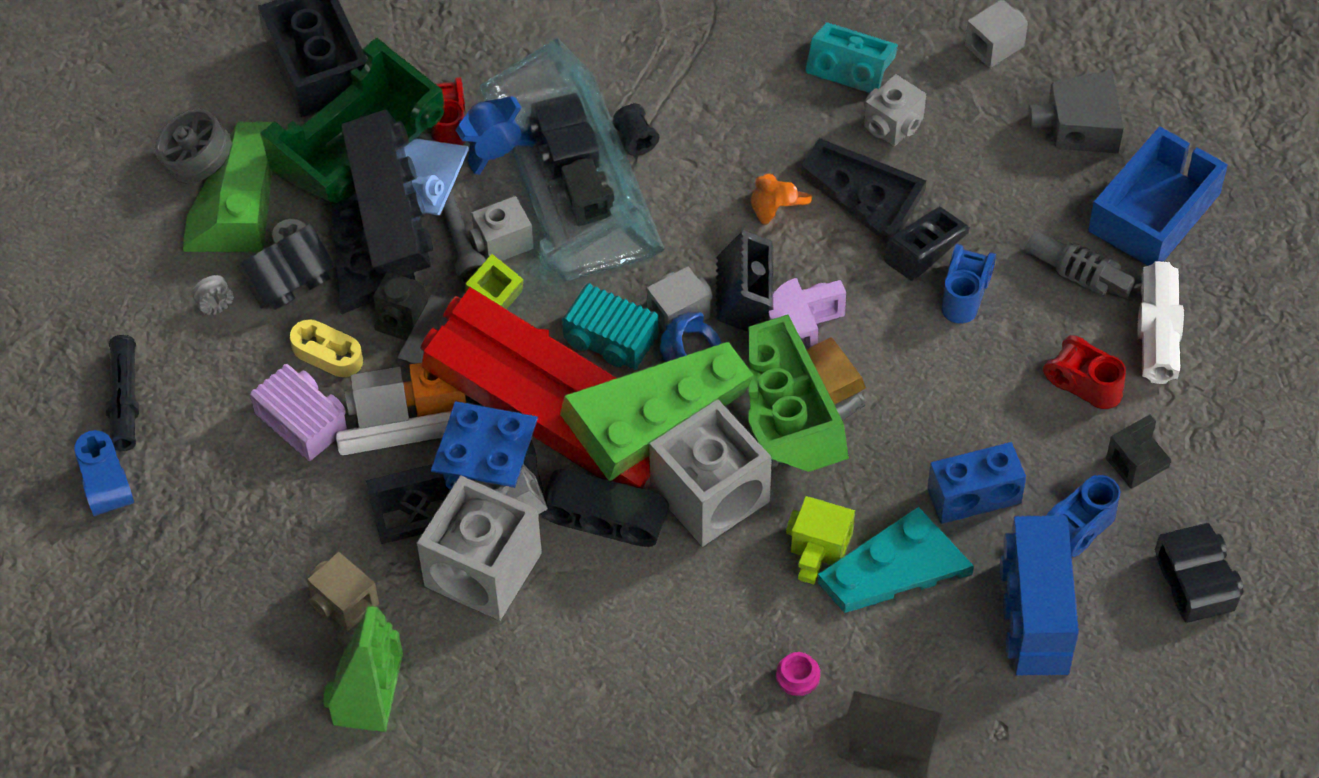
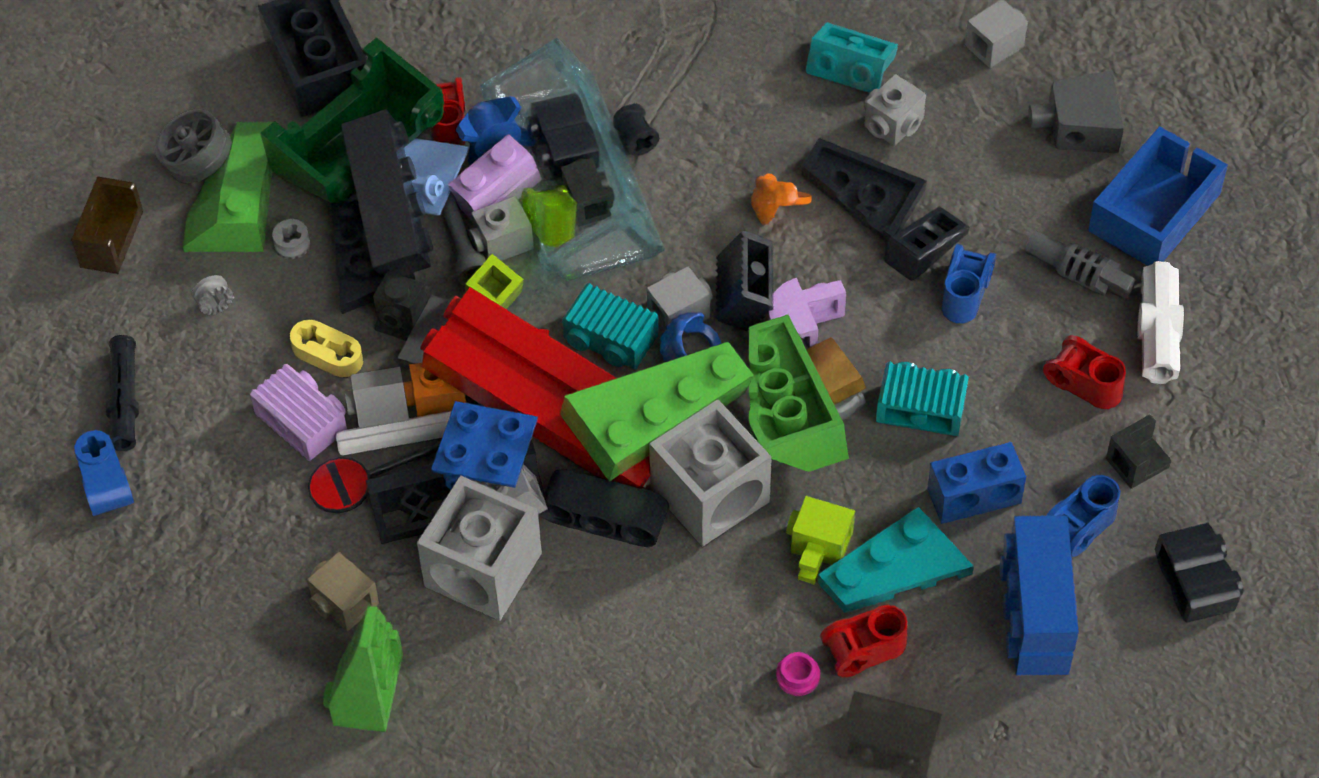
(107, 225): none -> dark brown panel
(286, 267): black brick -> none
(341, 481): none -> piece
(495, 177): none -> lavender brick
(550, 214): none -> clear neon green piece
(862, 642): none -> red piece
(922, 398): none -> teal brick

